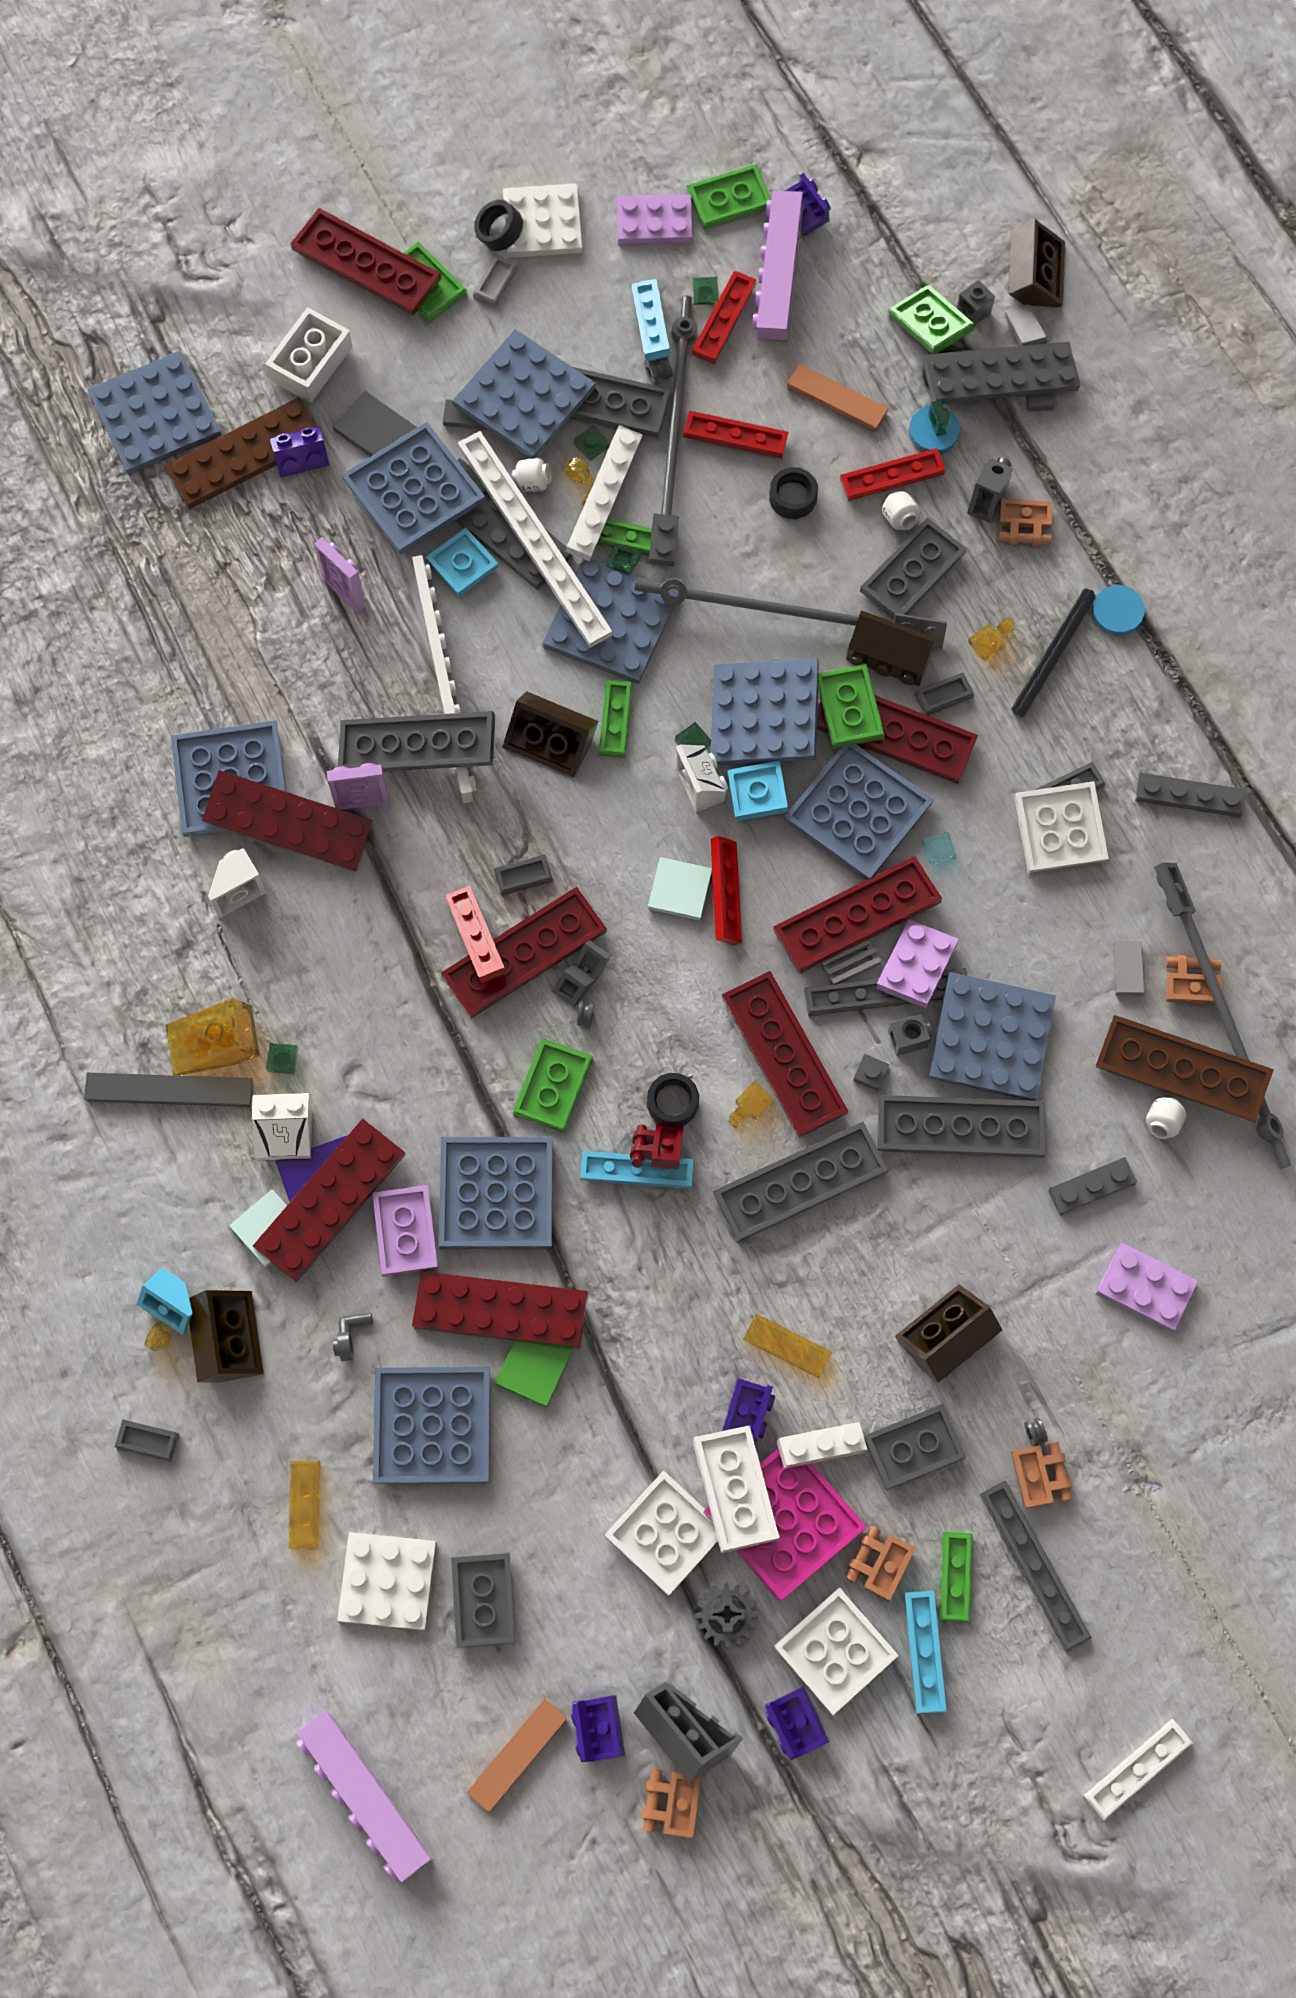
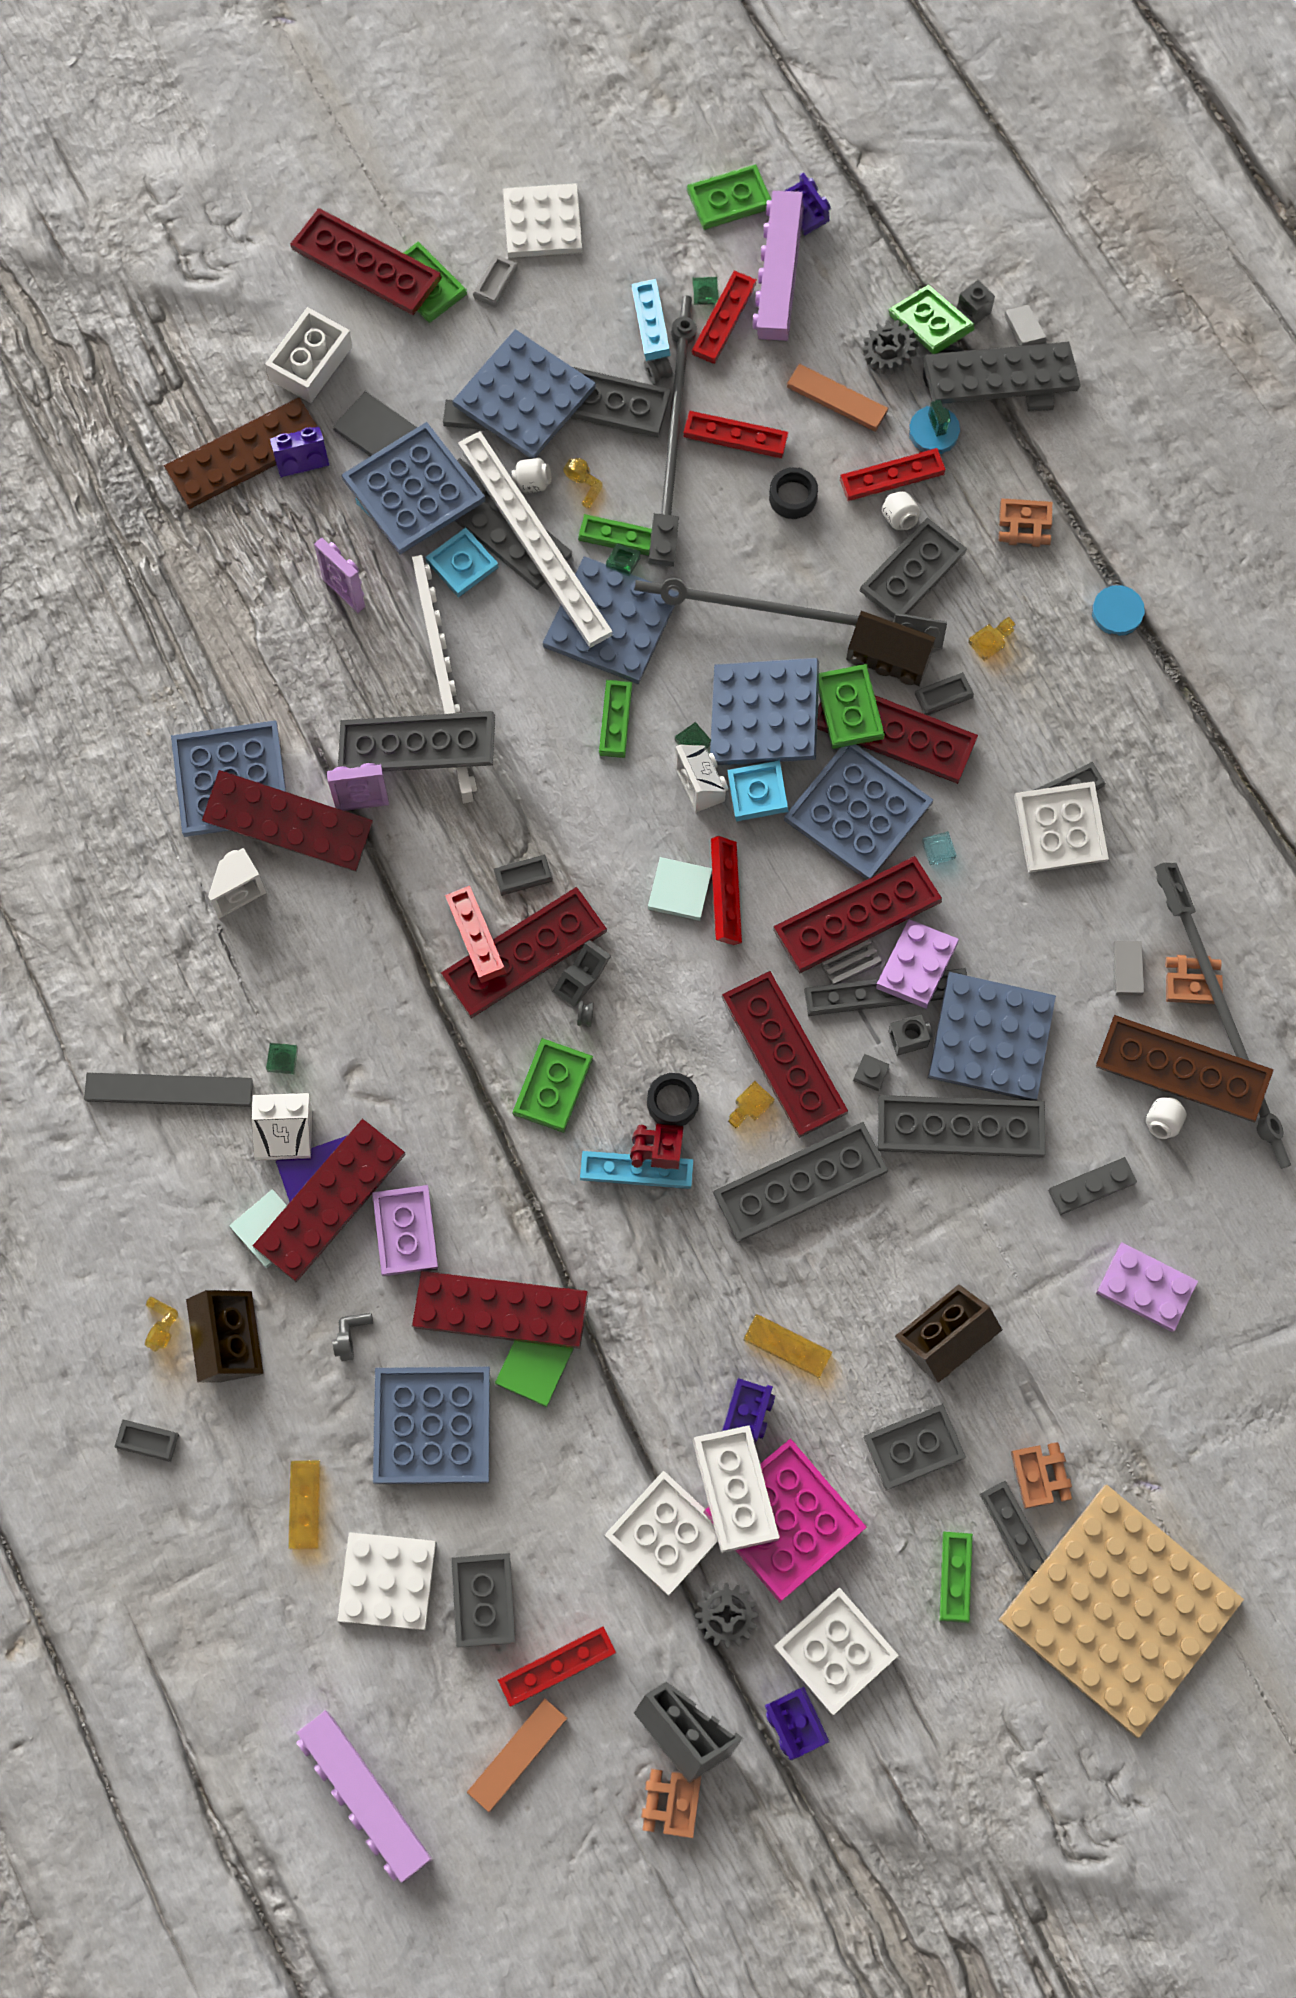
(154, 412): sand blue plate -> none
(166, 1300): medium azure slope -> none
(213, 1038): clear yellow slope -> none
(487, 217): black tyre -> none
(495, 1193): sand blue plate -> none
(549, 733): dark brown slope -> none
(556, 1666): none -> red plate
(591, 443): clear green plate -> none
(598, 1729): dark purple bracket -> none
(603, 493): white plate -> none
(654, 219): lavender plate -> none
(821, 1445): white plate -> none
(888, 1567): nougat plate -> none
(890, 347): none -> dark grey gear
(925, 1652): medium azure plate -> none
(995, 480): dark grey torso -> none
(1036, 265): dark brown slope -> none
(1036, 1431): dark grey bush -> none
(1053, 652): black axle -> none
(1121, 1610): none -> tan plate
(1137, 1769): white tile -> none
(1190, 795): dark grey plate -> none

